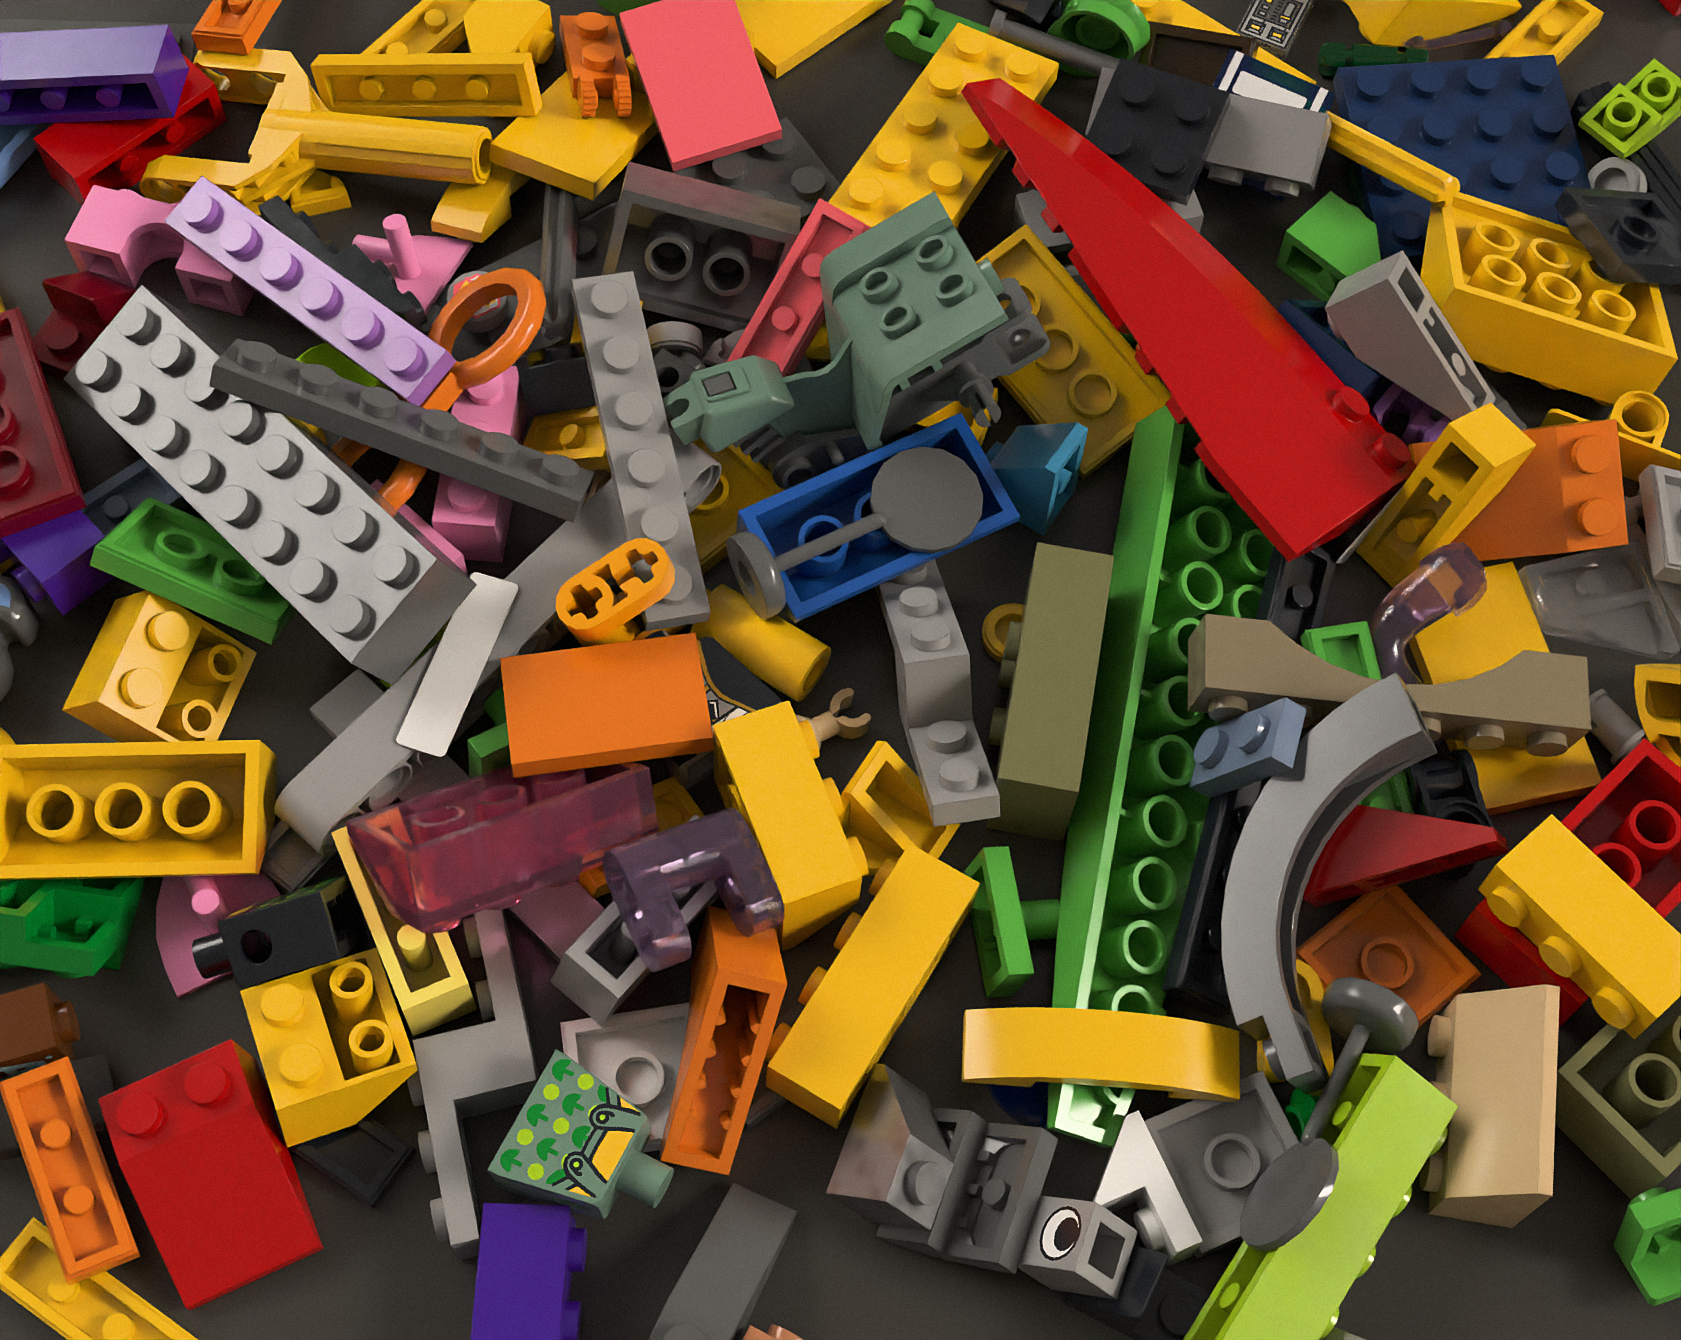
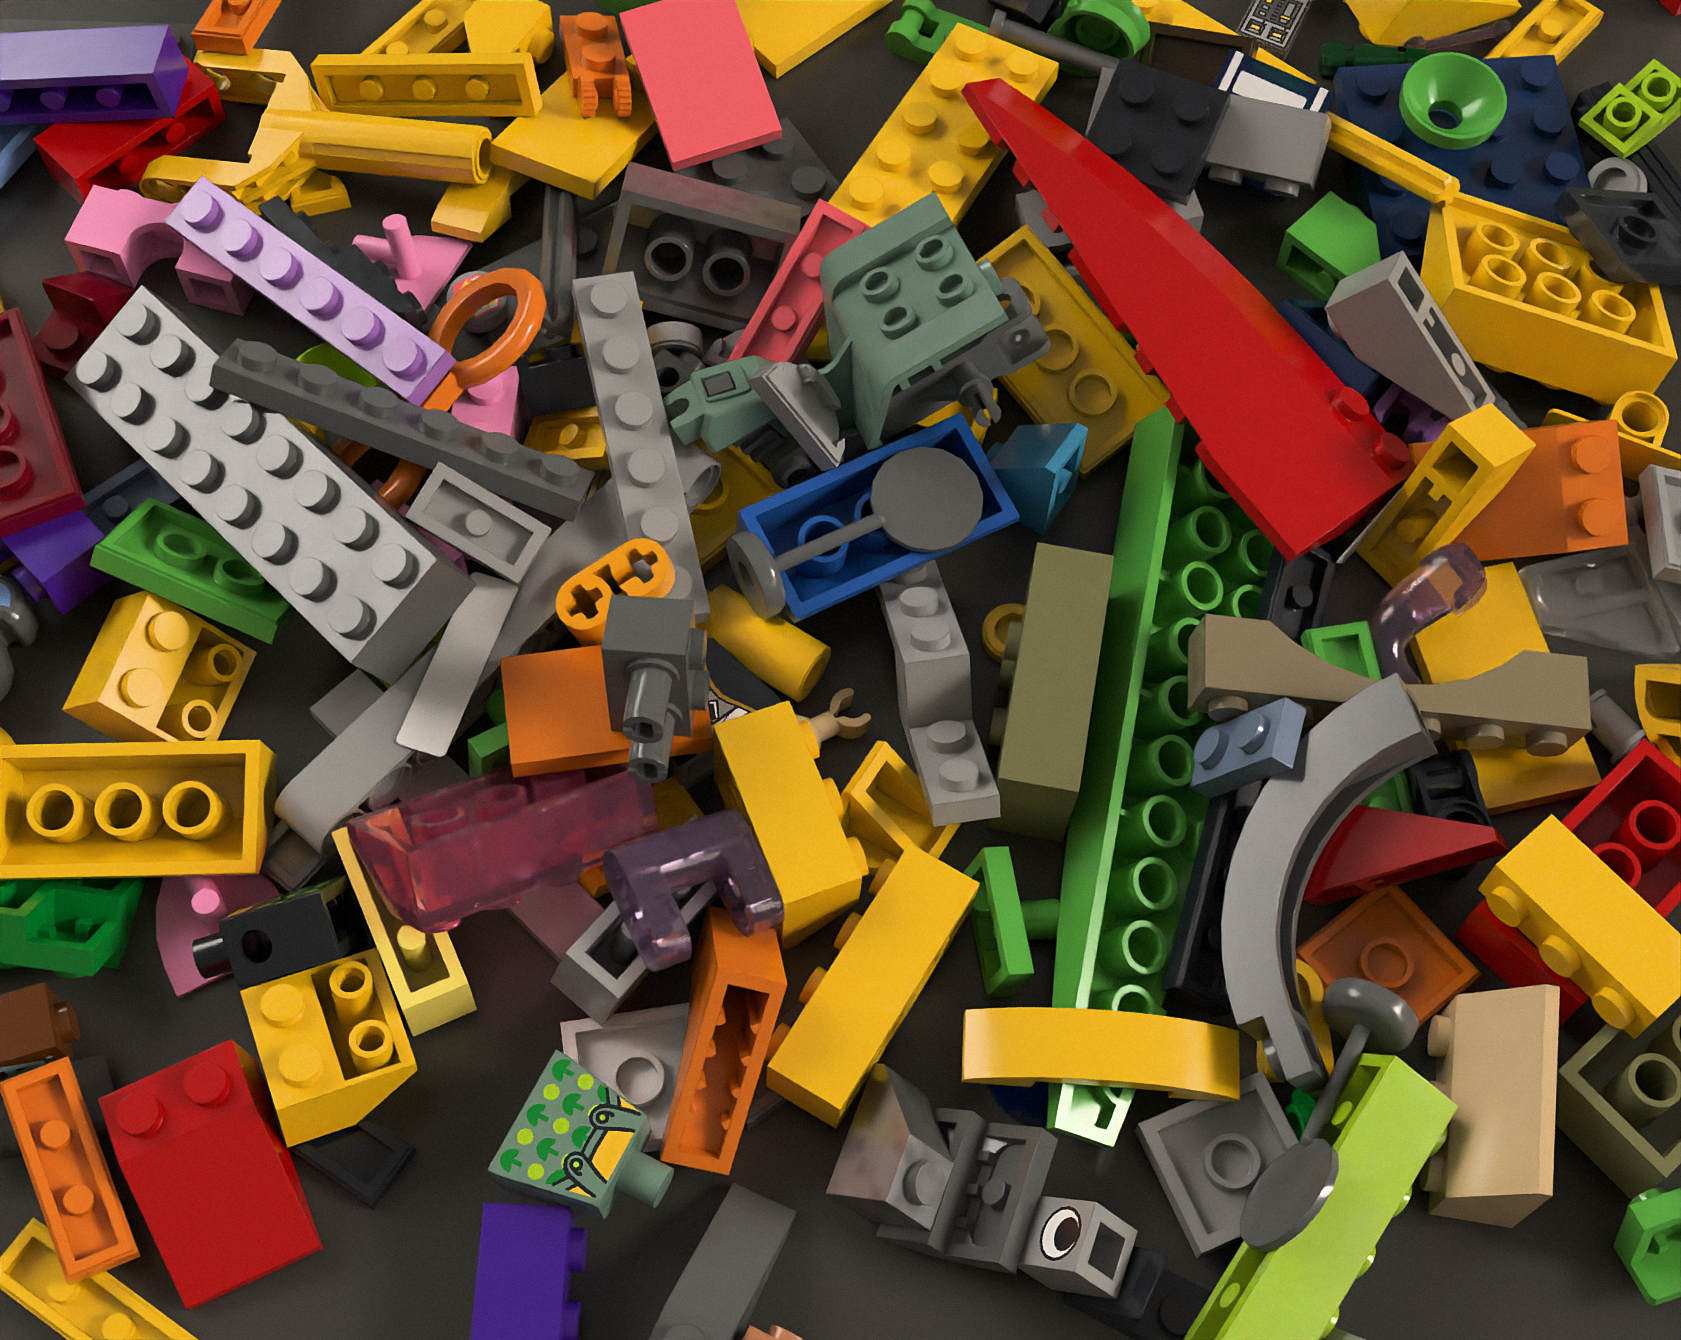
(472, 1075): light grey bracket -> none
(478, 523): none -> light grey plate
(653, 677): none -> dark grey brick
(805, 407): none -> light grey tile
(1140, 1176): white slope -> none
(1456, 85): none -> bright green piece

